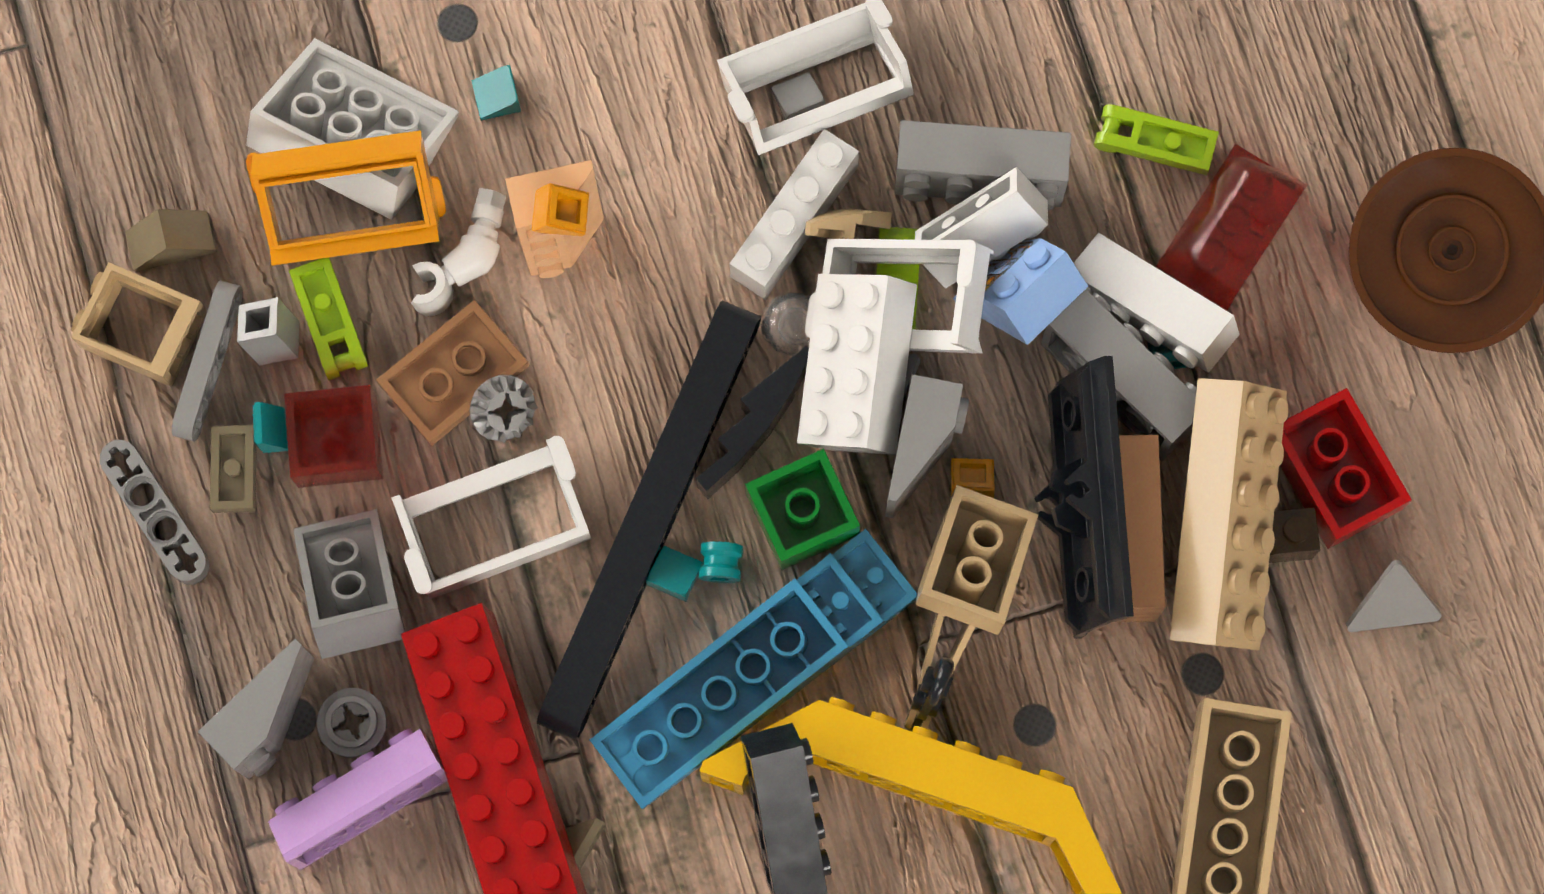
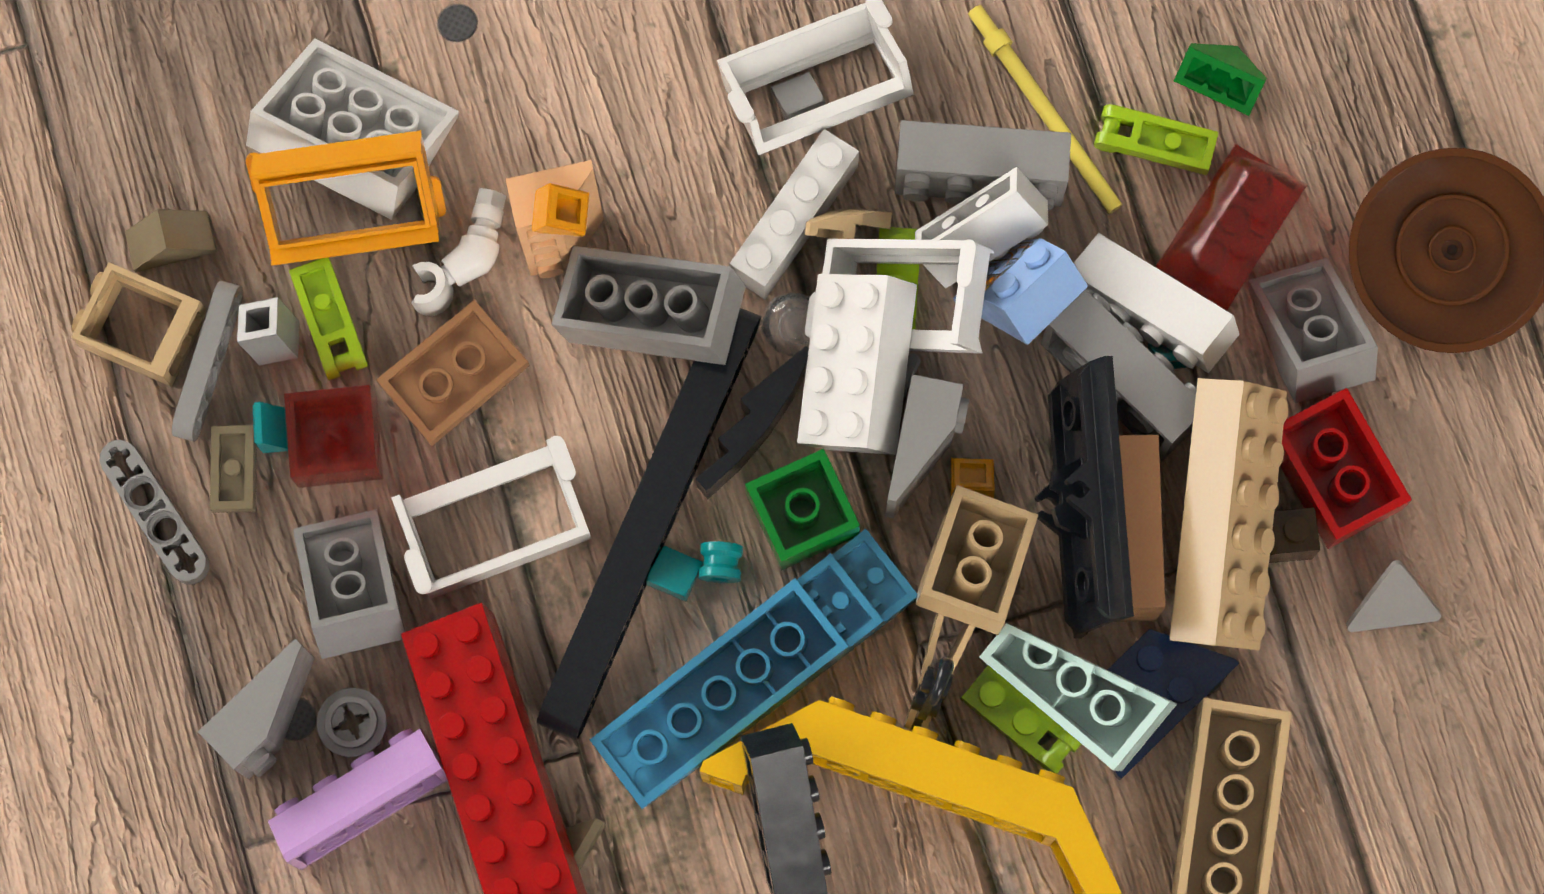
(491, 396): light grey gear -> none
(496, 93): slope -> none
(649, 304): none -> light grey brick
(999, 45): none -> light yellow bar
(1019, 719): none -> lime plate
(1086, 700): none -> light aqua wedge
(1173, 671): none -> dark blue wing
(1222, 75): none -> green slope
(1314, 330): none -> light grey slope

